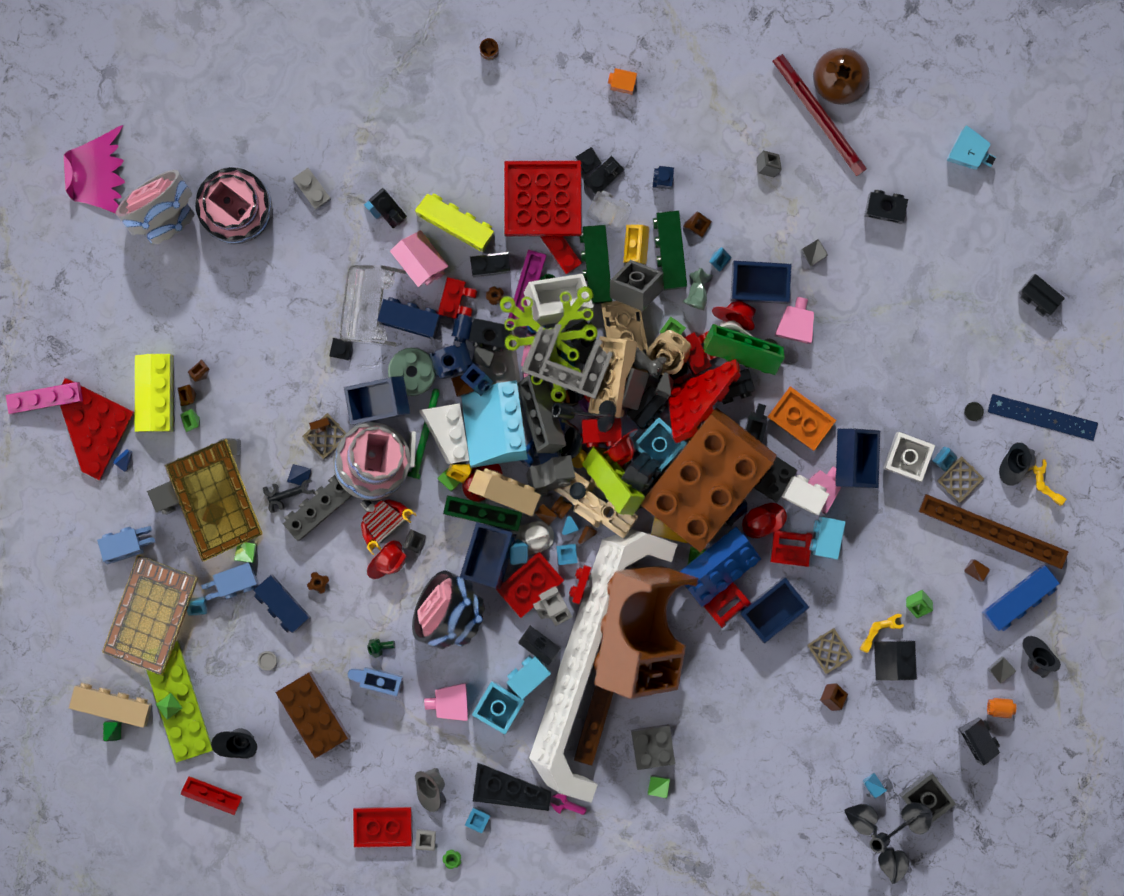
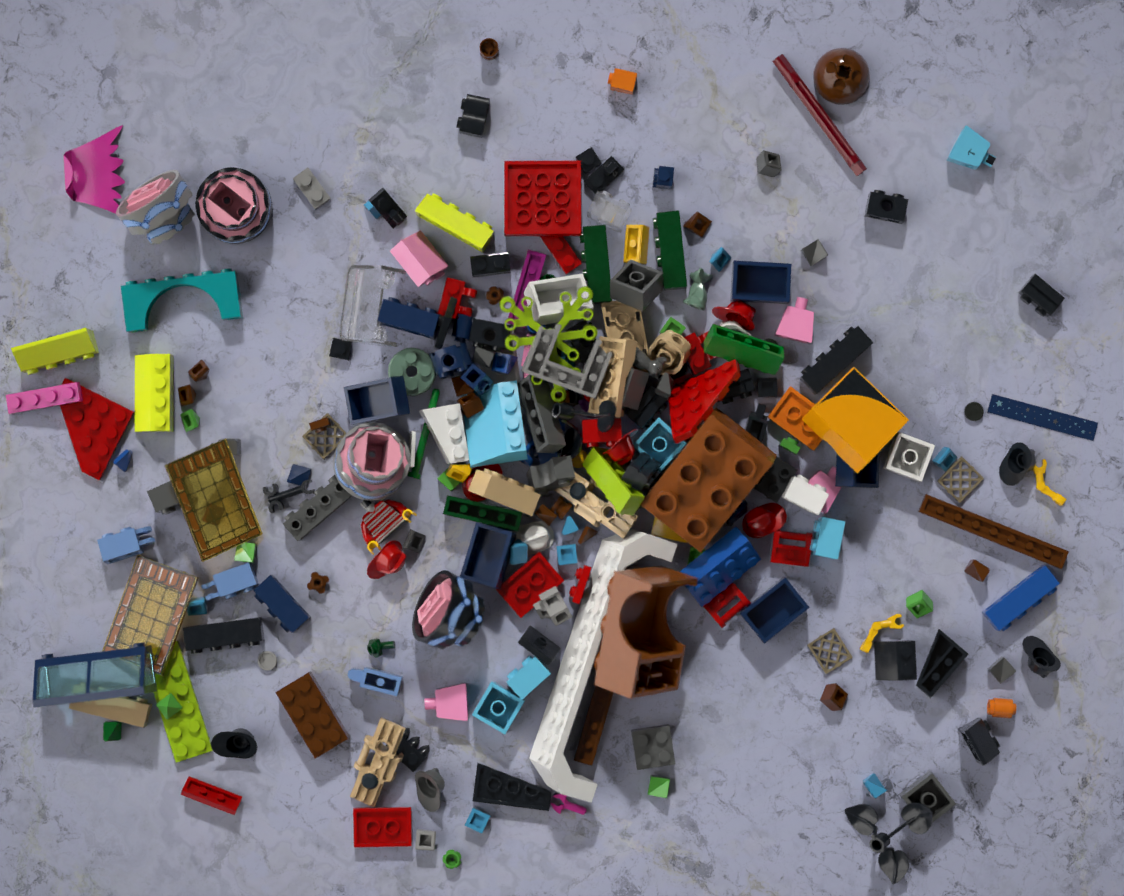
(55, 350): none -> neon yellow slope
(94, 676): none -> windscreen
(141, 297): none -> teal arch
(222, 634): none -> black brick
(384, 763): none -> tan piece
(412, 756): none -> black plate
(444, 322): none -> black plate
(470, 404): none -> reddish brown slope
(473, 116): none -> black brick
(503, 362): none -> blue slope
(767, 387): none -> black plate
(790, 445): none -> bright green plate
(836, 360): none -> black brick
(855, 419): none -> light orange tile
(940, 663): none -> black wedge

